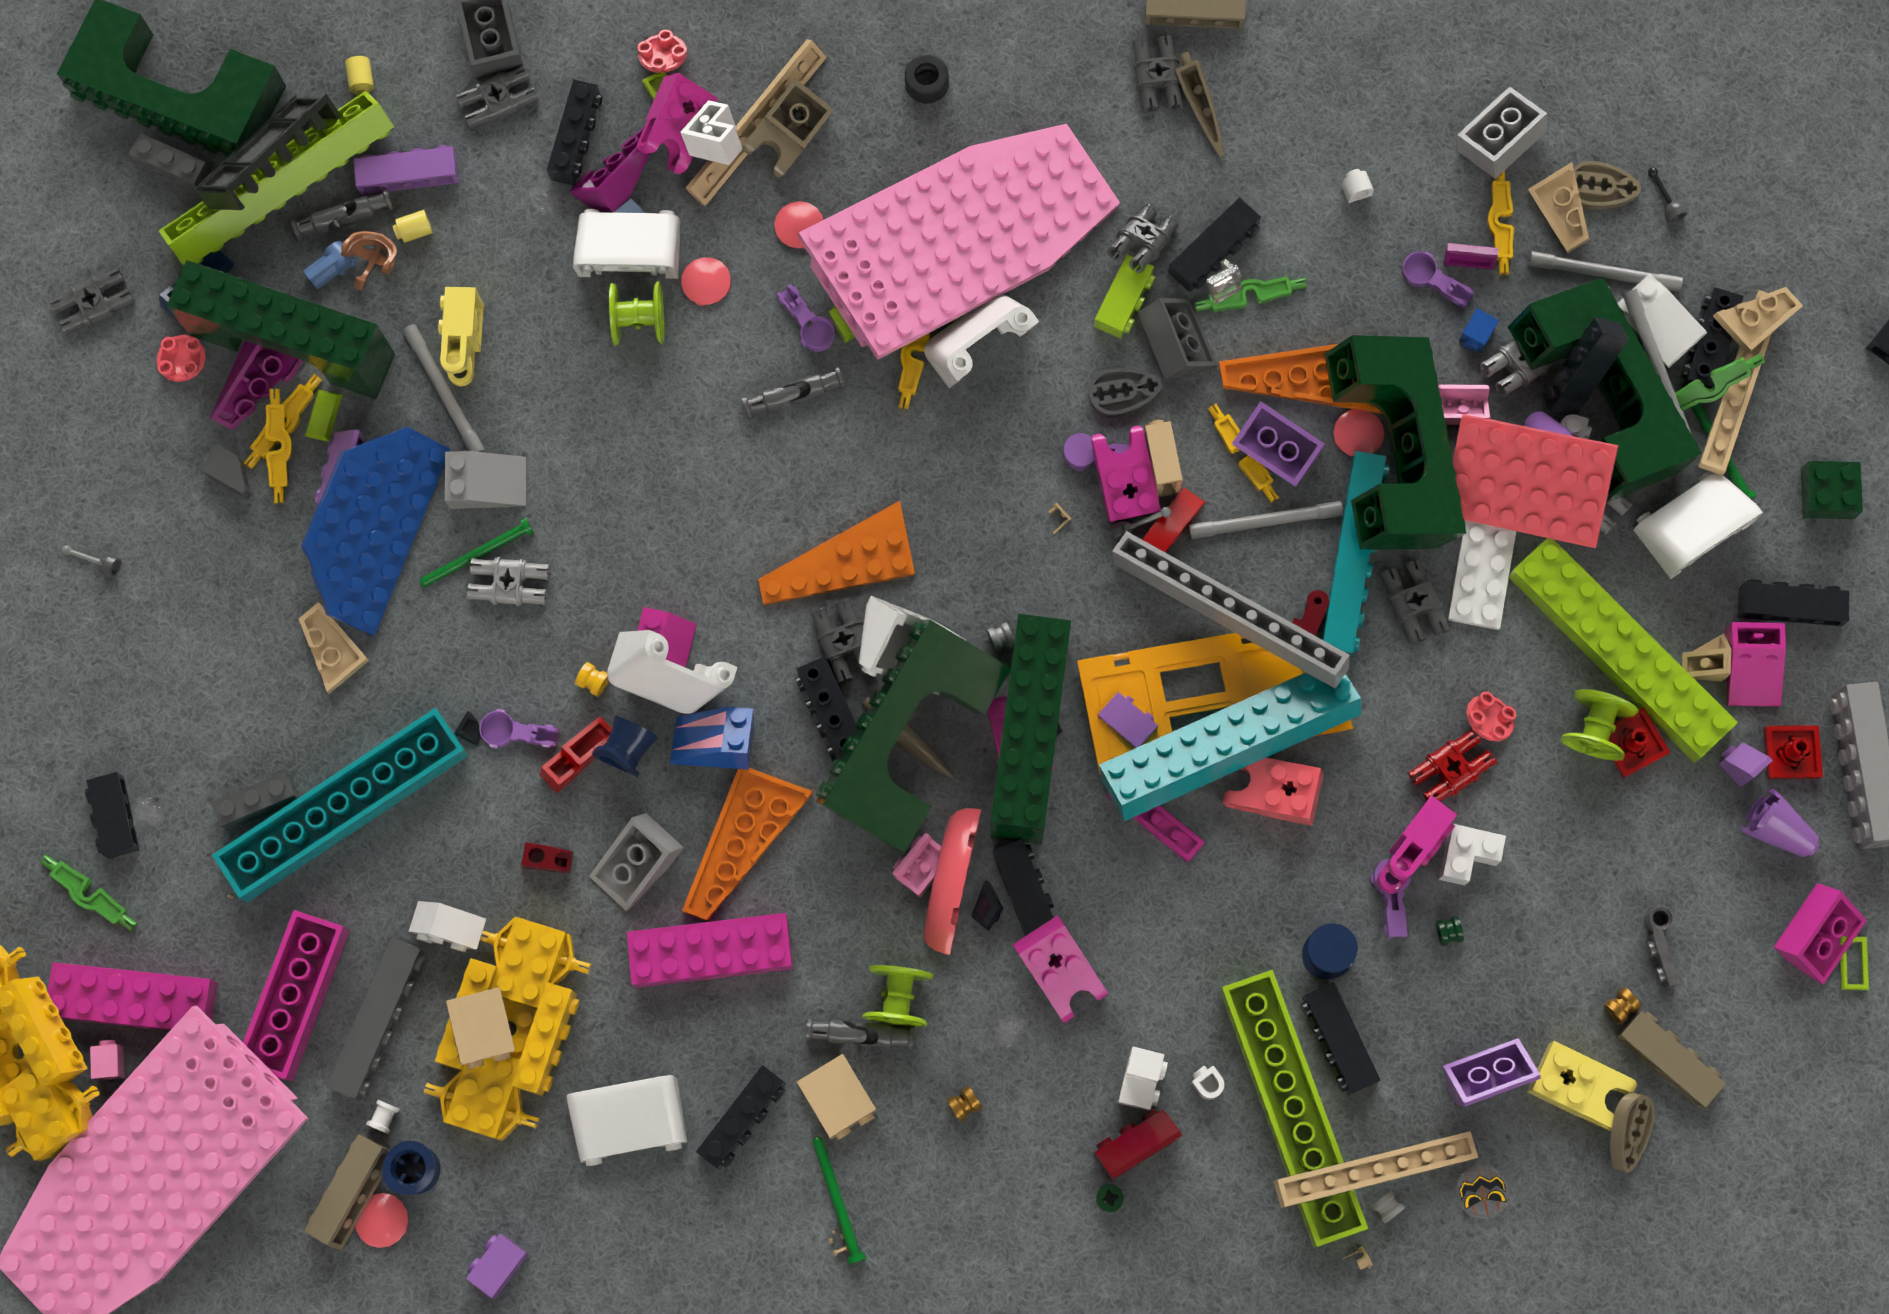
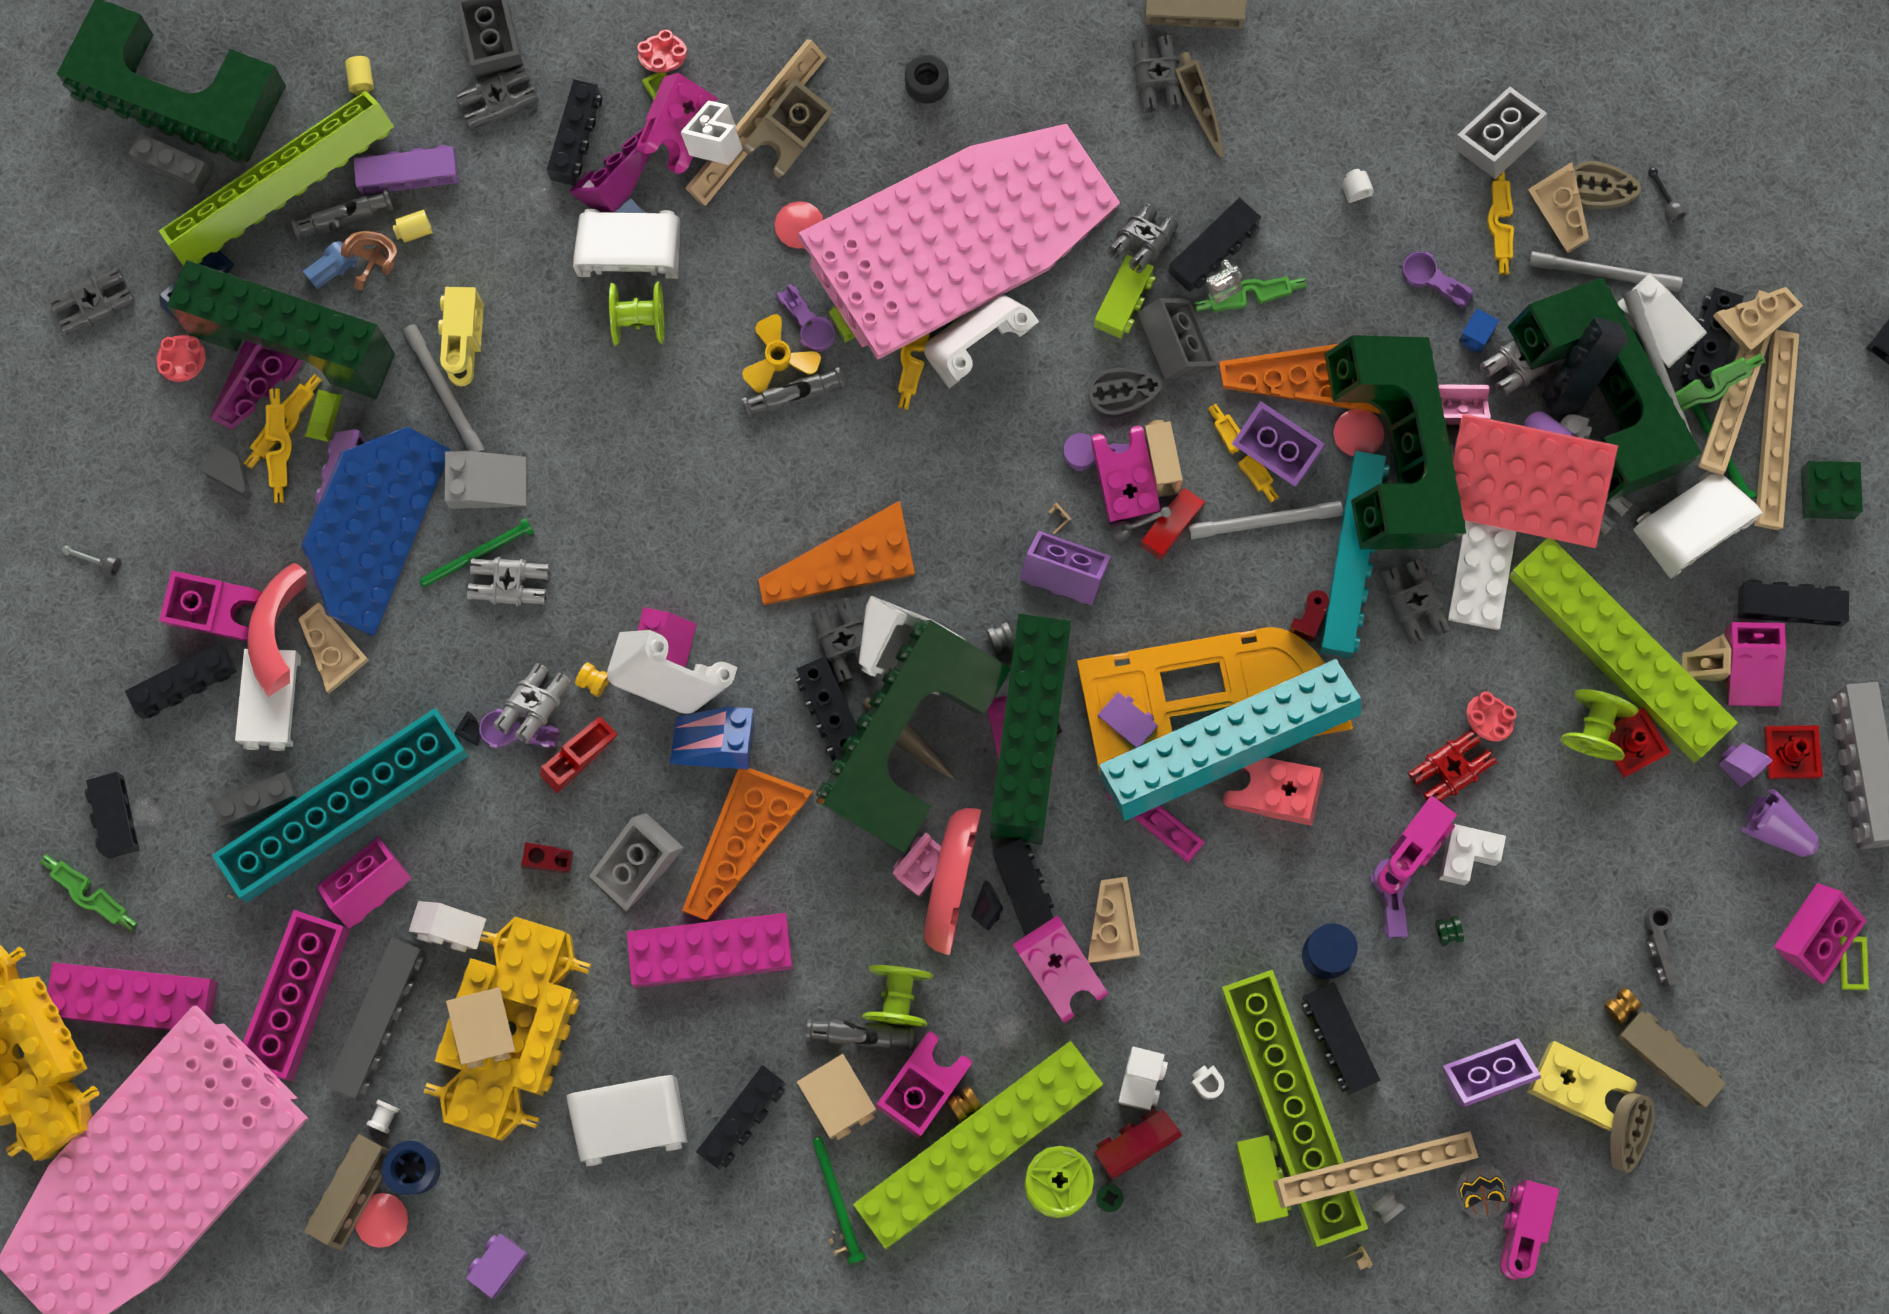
(107, 1061): bright pink brick -> none
(181, 681): none -> black brick
(215, 607): none -> dark pink brick
(219, 186): pearl dark grey window -> none
(262, 648): none -> coral brick
(264, 718): none -> white panel
(363, 882): none -> dark pink slope
(532, 703): none -> light grey pin
(625, 745): dark blue hat -> none
(705, 281): coral dish -> none
(760, 374): none -> yellow piece
(928, 1081): none -> dark pink brick
(978, 1145): none -> lime brick
(1064, 568): none -> medium lavender slope
(1071, 1168): none -> lime piece
(1114, 924): none -> tan wing
(1231, 610): light grey brick -> none
(1259, 1172): none -> lime brick
(1470, 256): magenta tile -> none
(1527, 1227): none -> dark pink brick
(1777, 429): none -> tan plate

